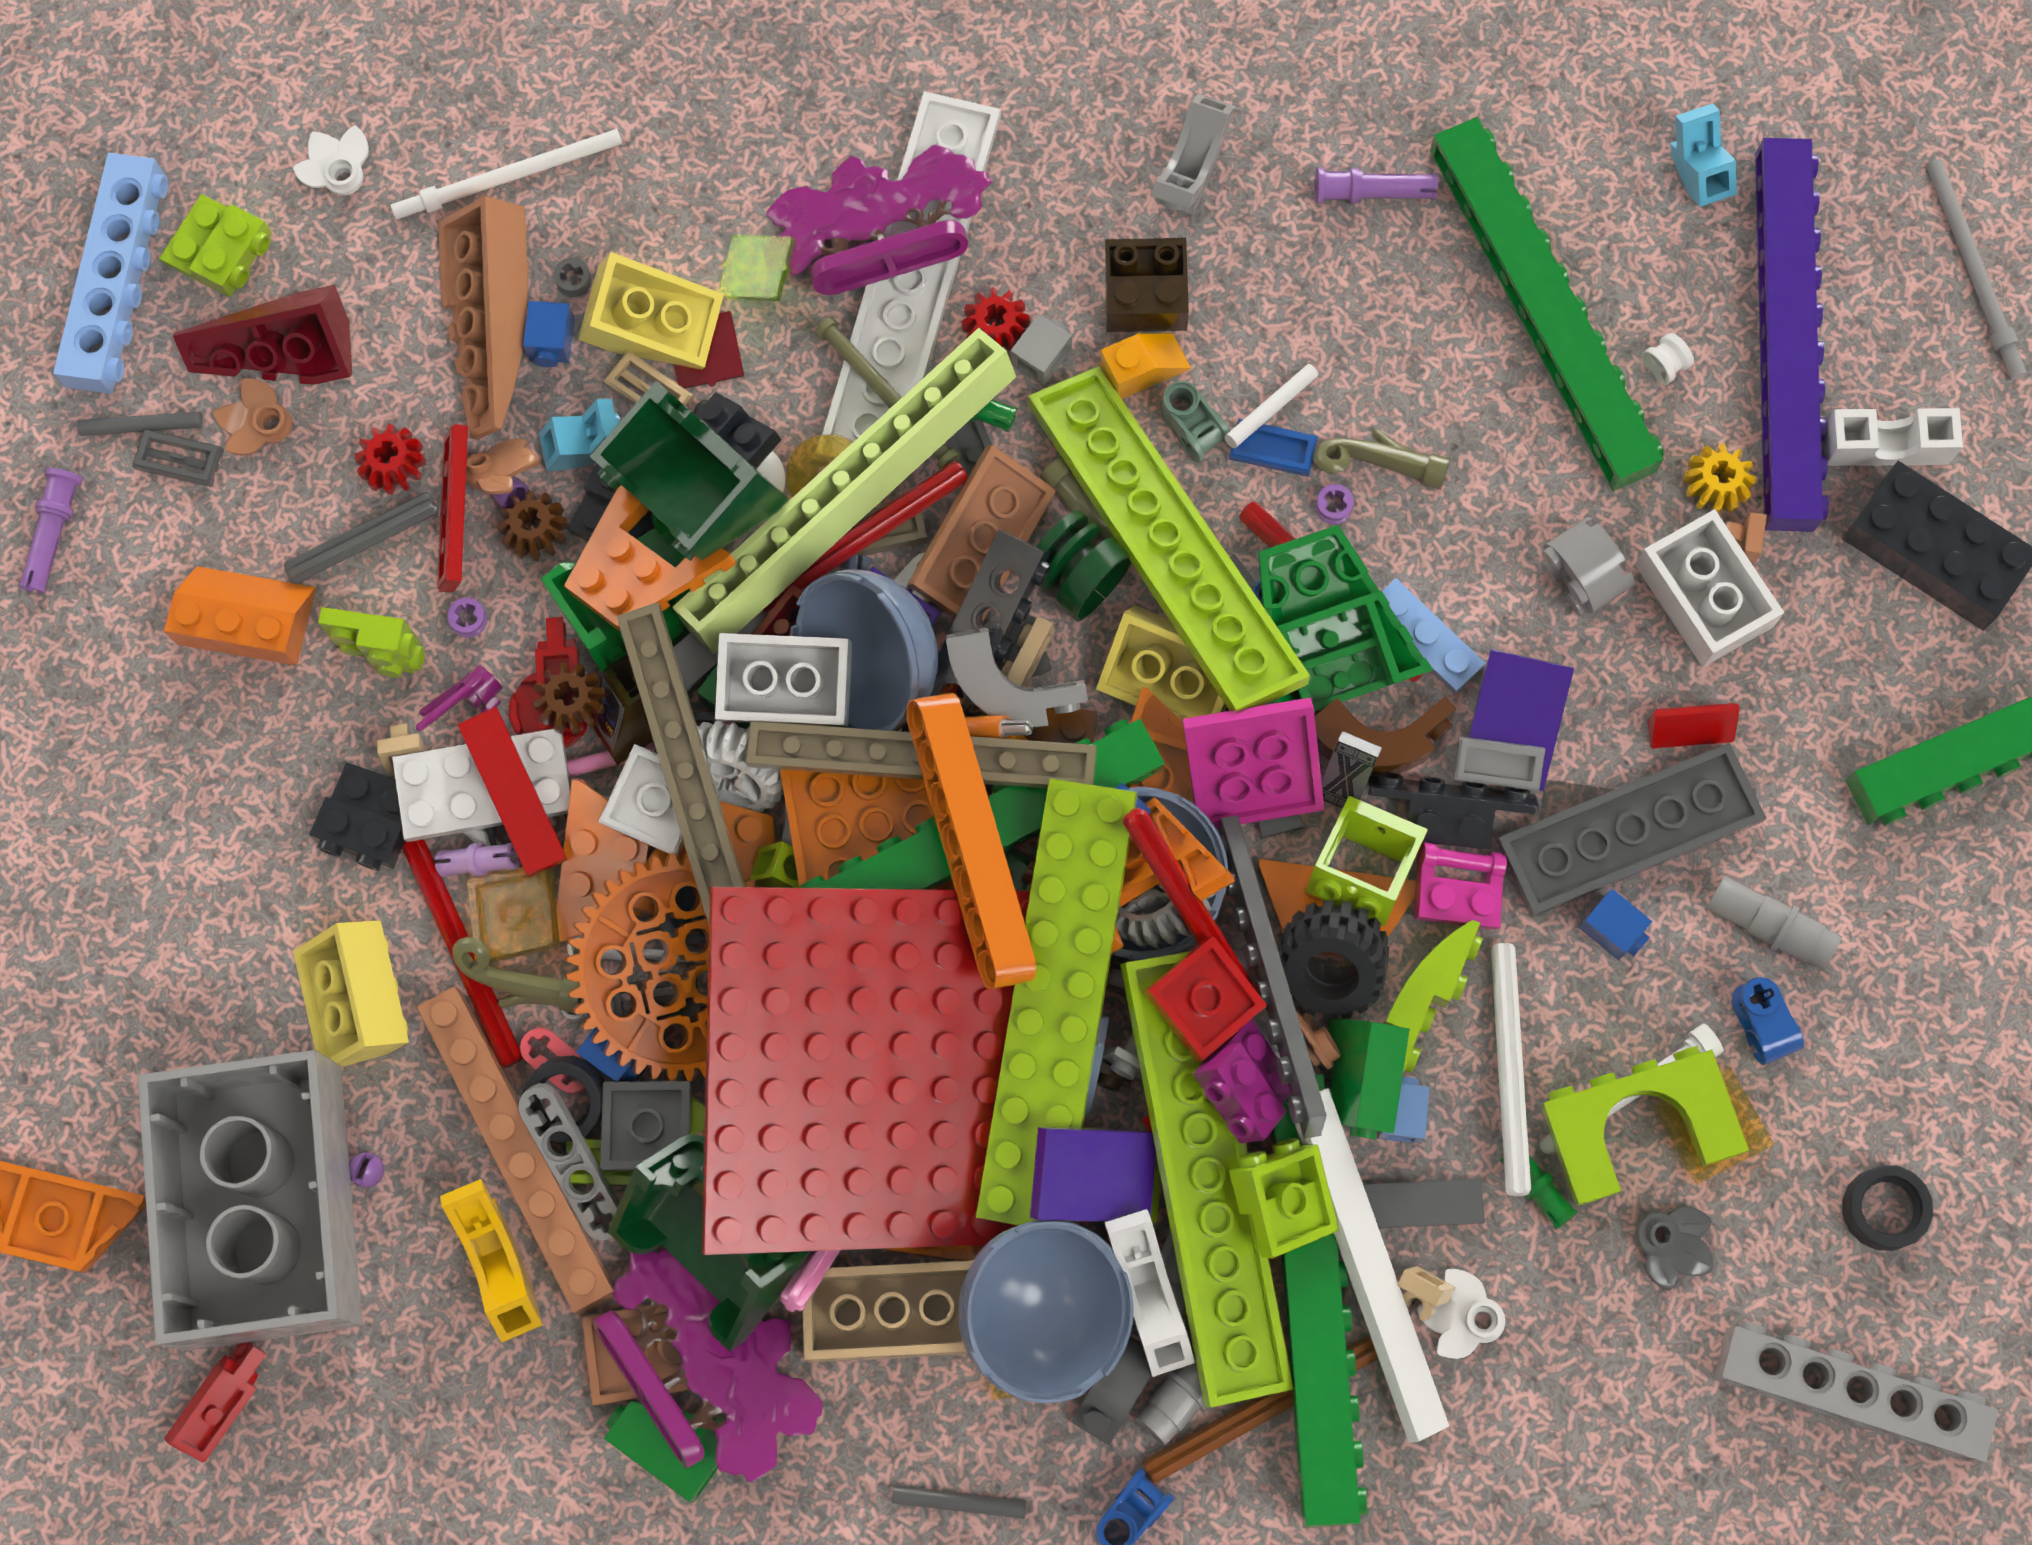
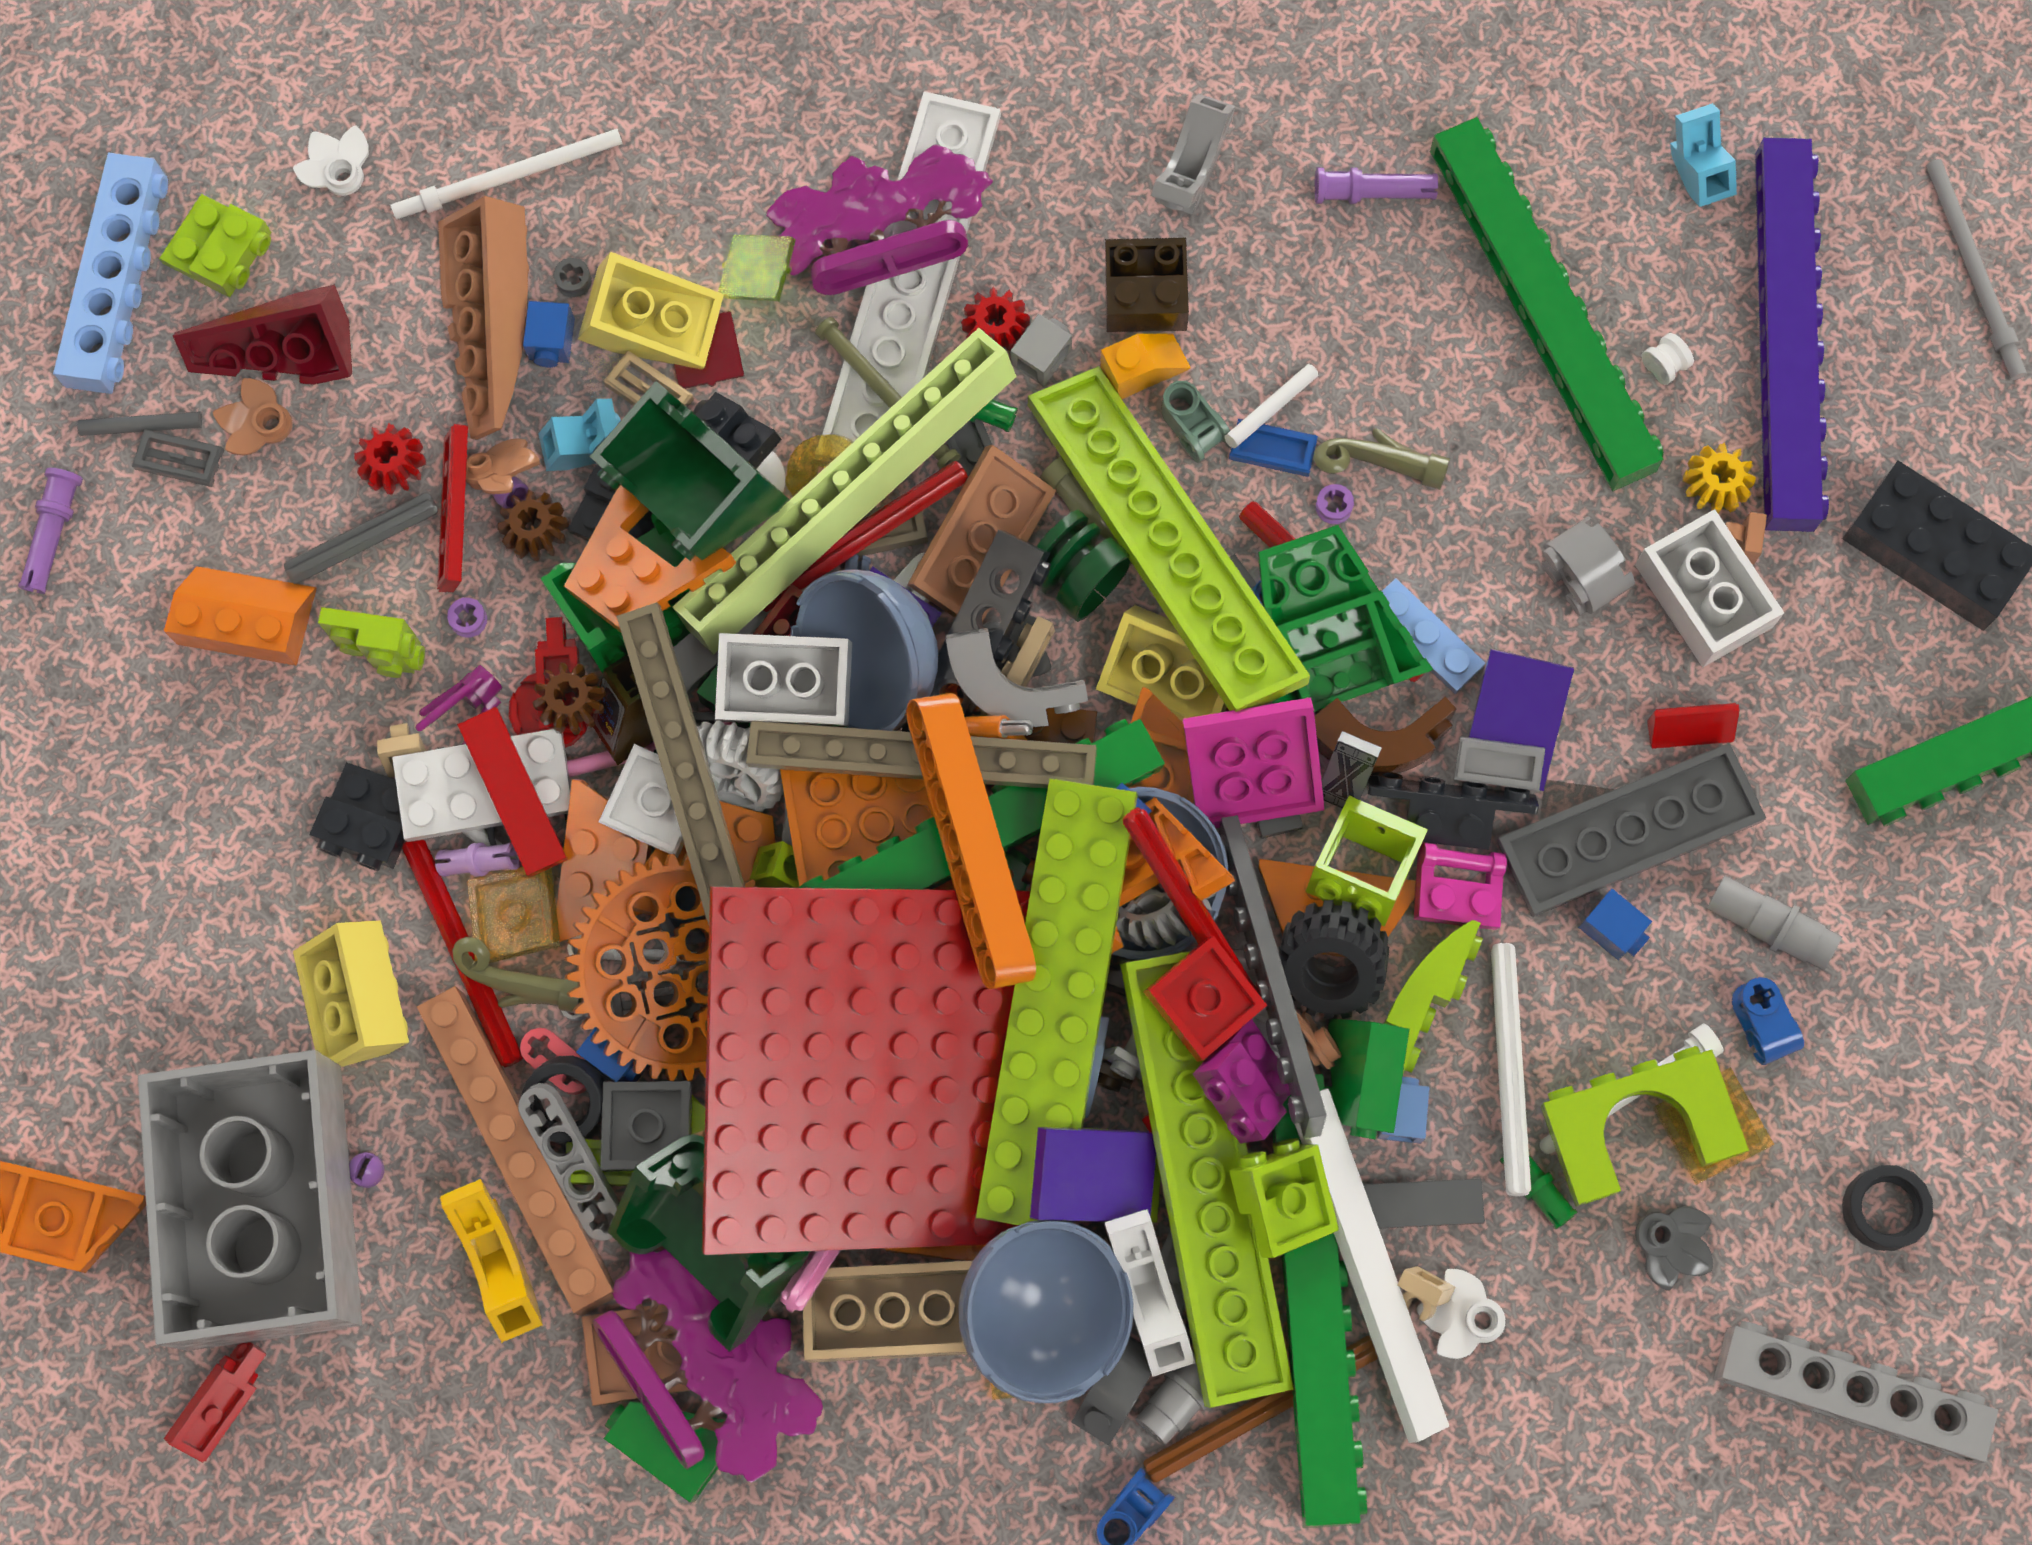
(959, 1502): dark grey bar -> none
(1924, 438): white arch -> none

